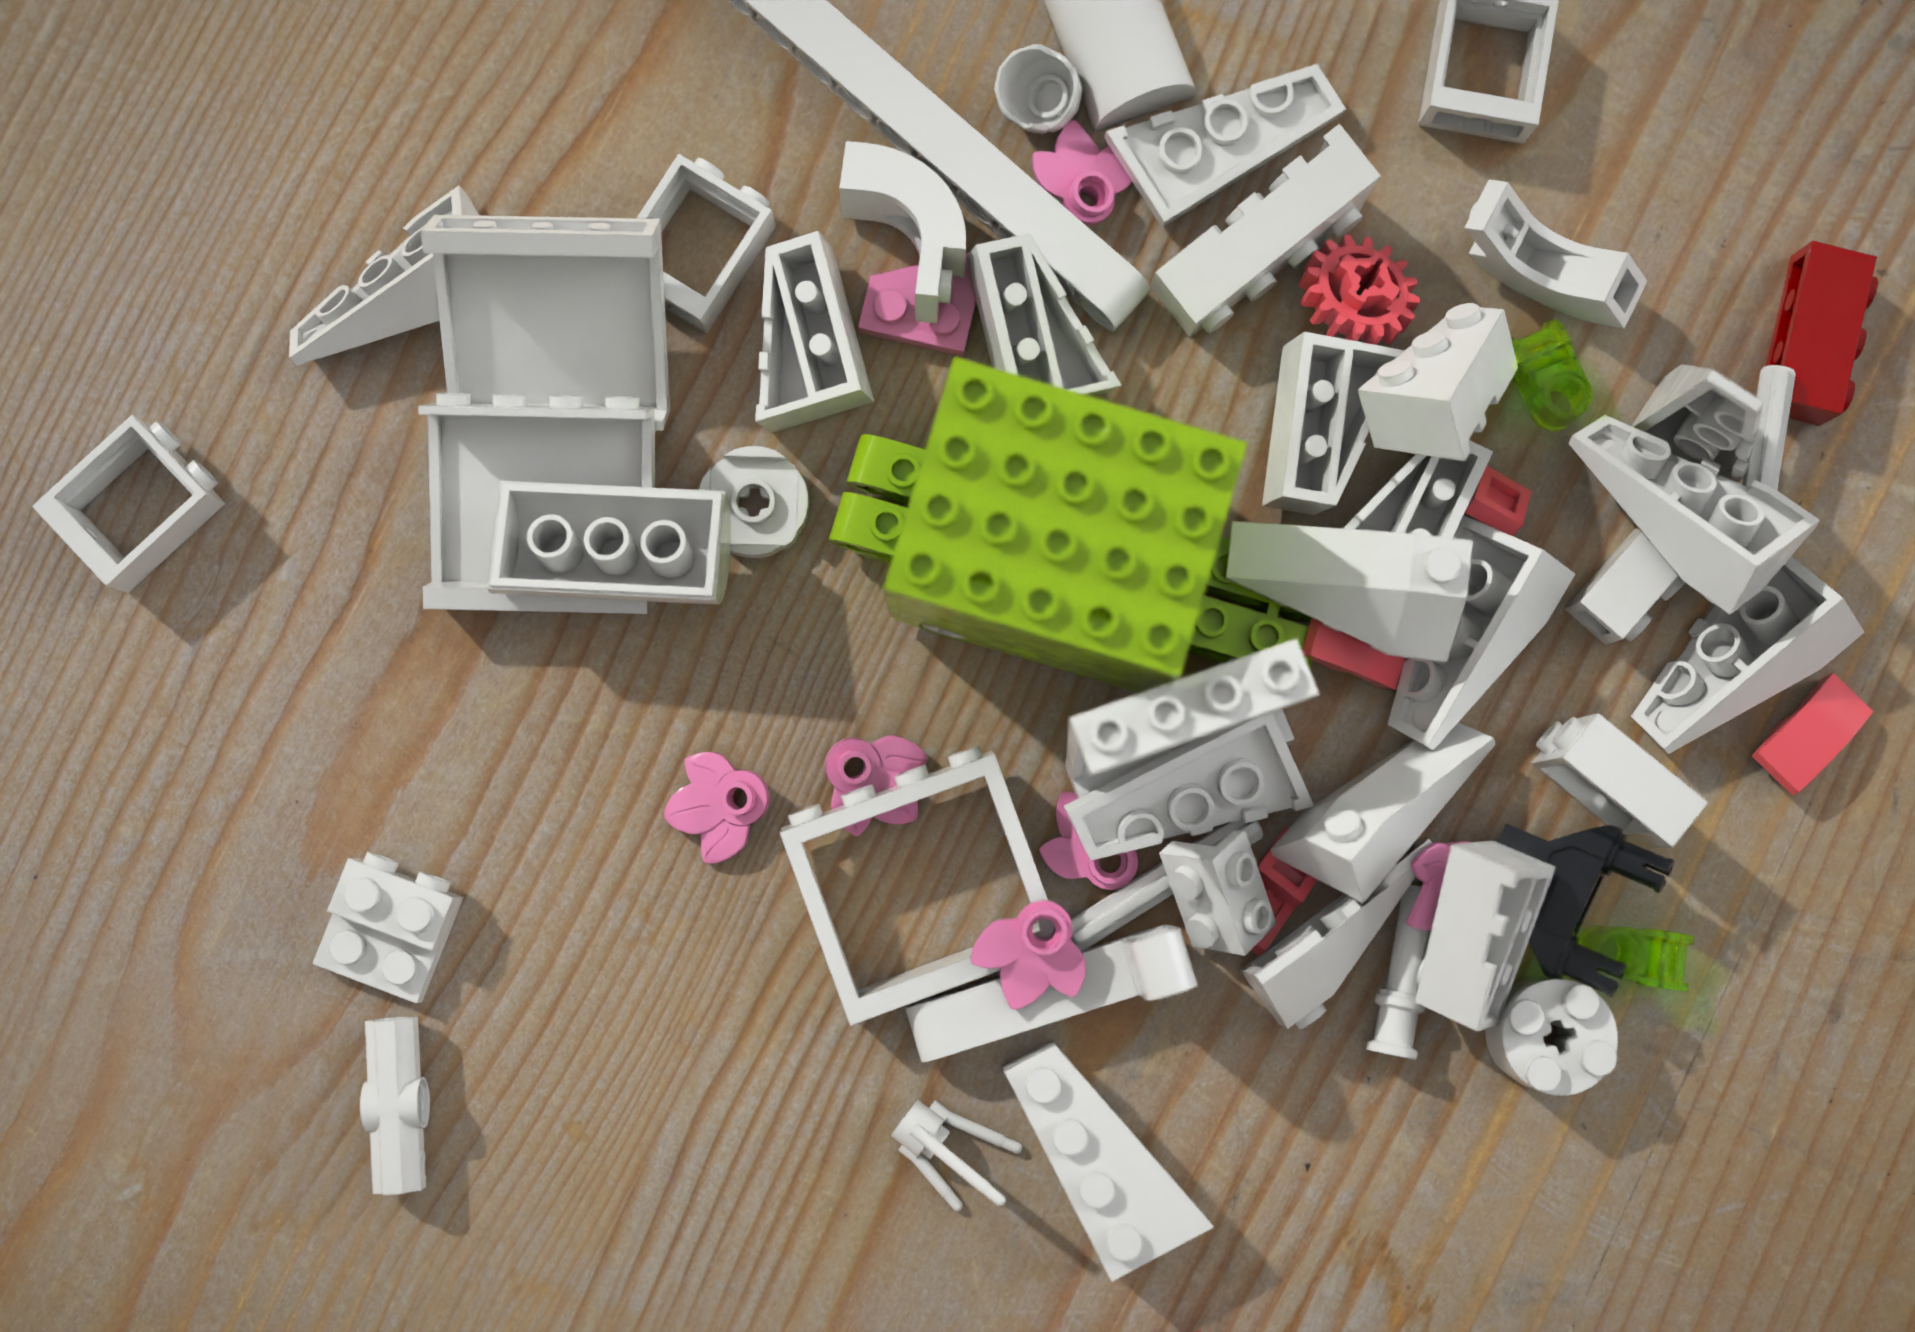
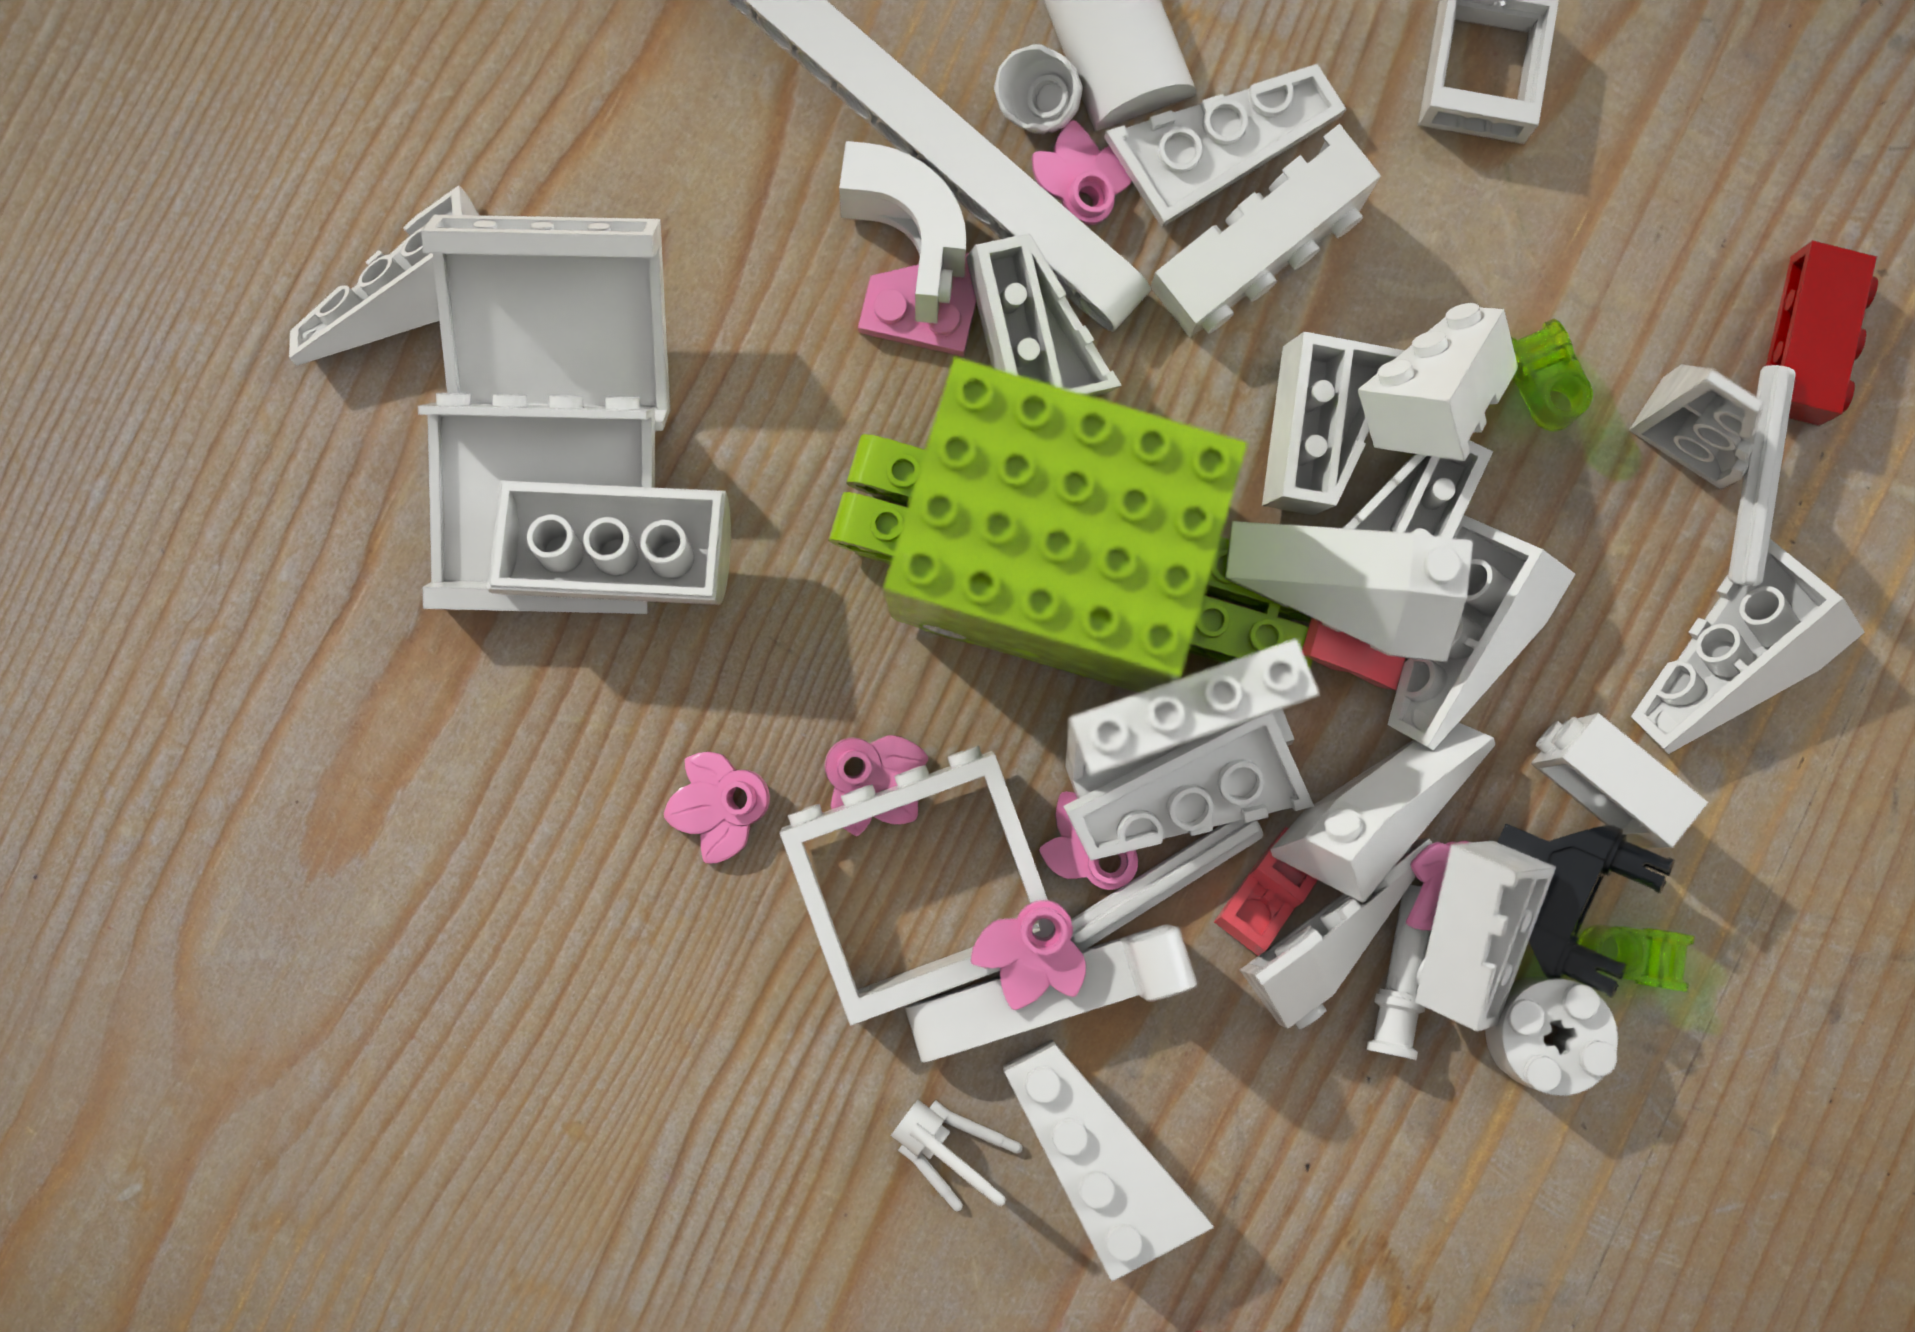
(66, 499): white window -> none
(387, 926): white plate -> none
(395, 1105): white piece -> none
(743, 204): white window -> none
(779, 482): white plate -> none
(809, 338): white wedge -> none
(1219, 893): white bracket -> none
(1332, 284): coral gear -> none
(1499, 502): coral plate -> none
(1547, 267): white arch -> none
(1624, 589): white brick -> none
(1706, 526): white wedge -> none
(1813, 734): coral slope -> none

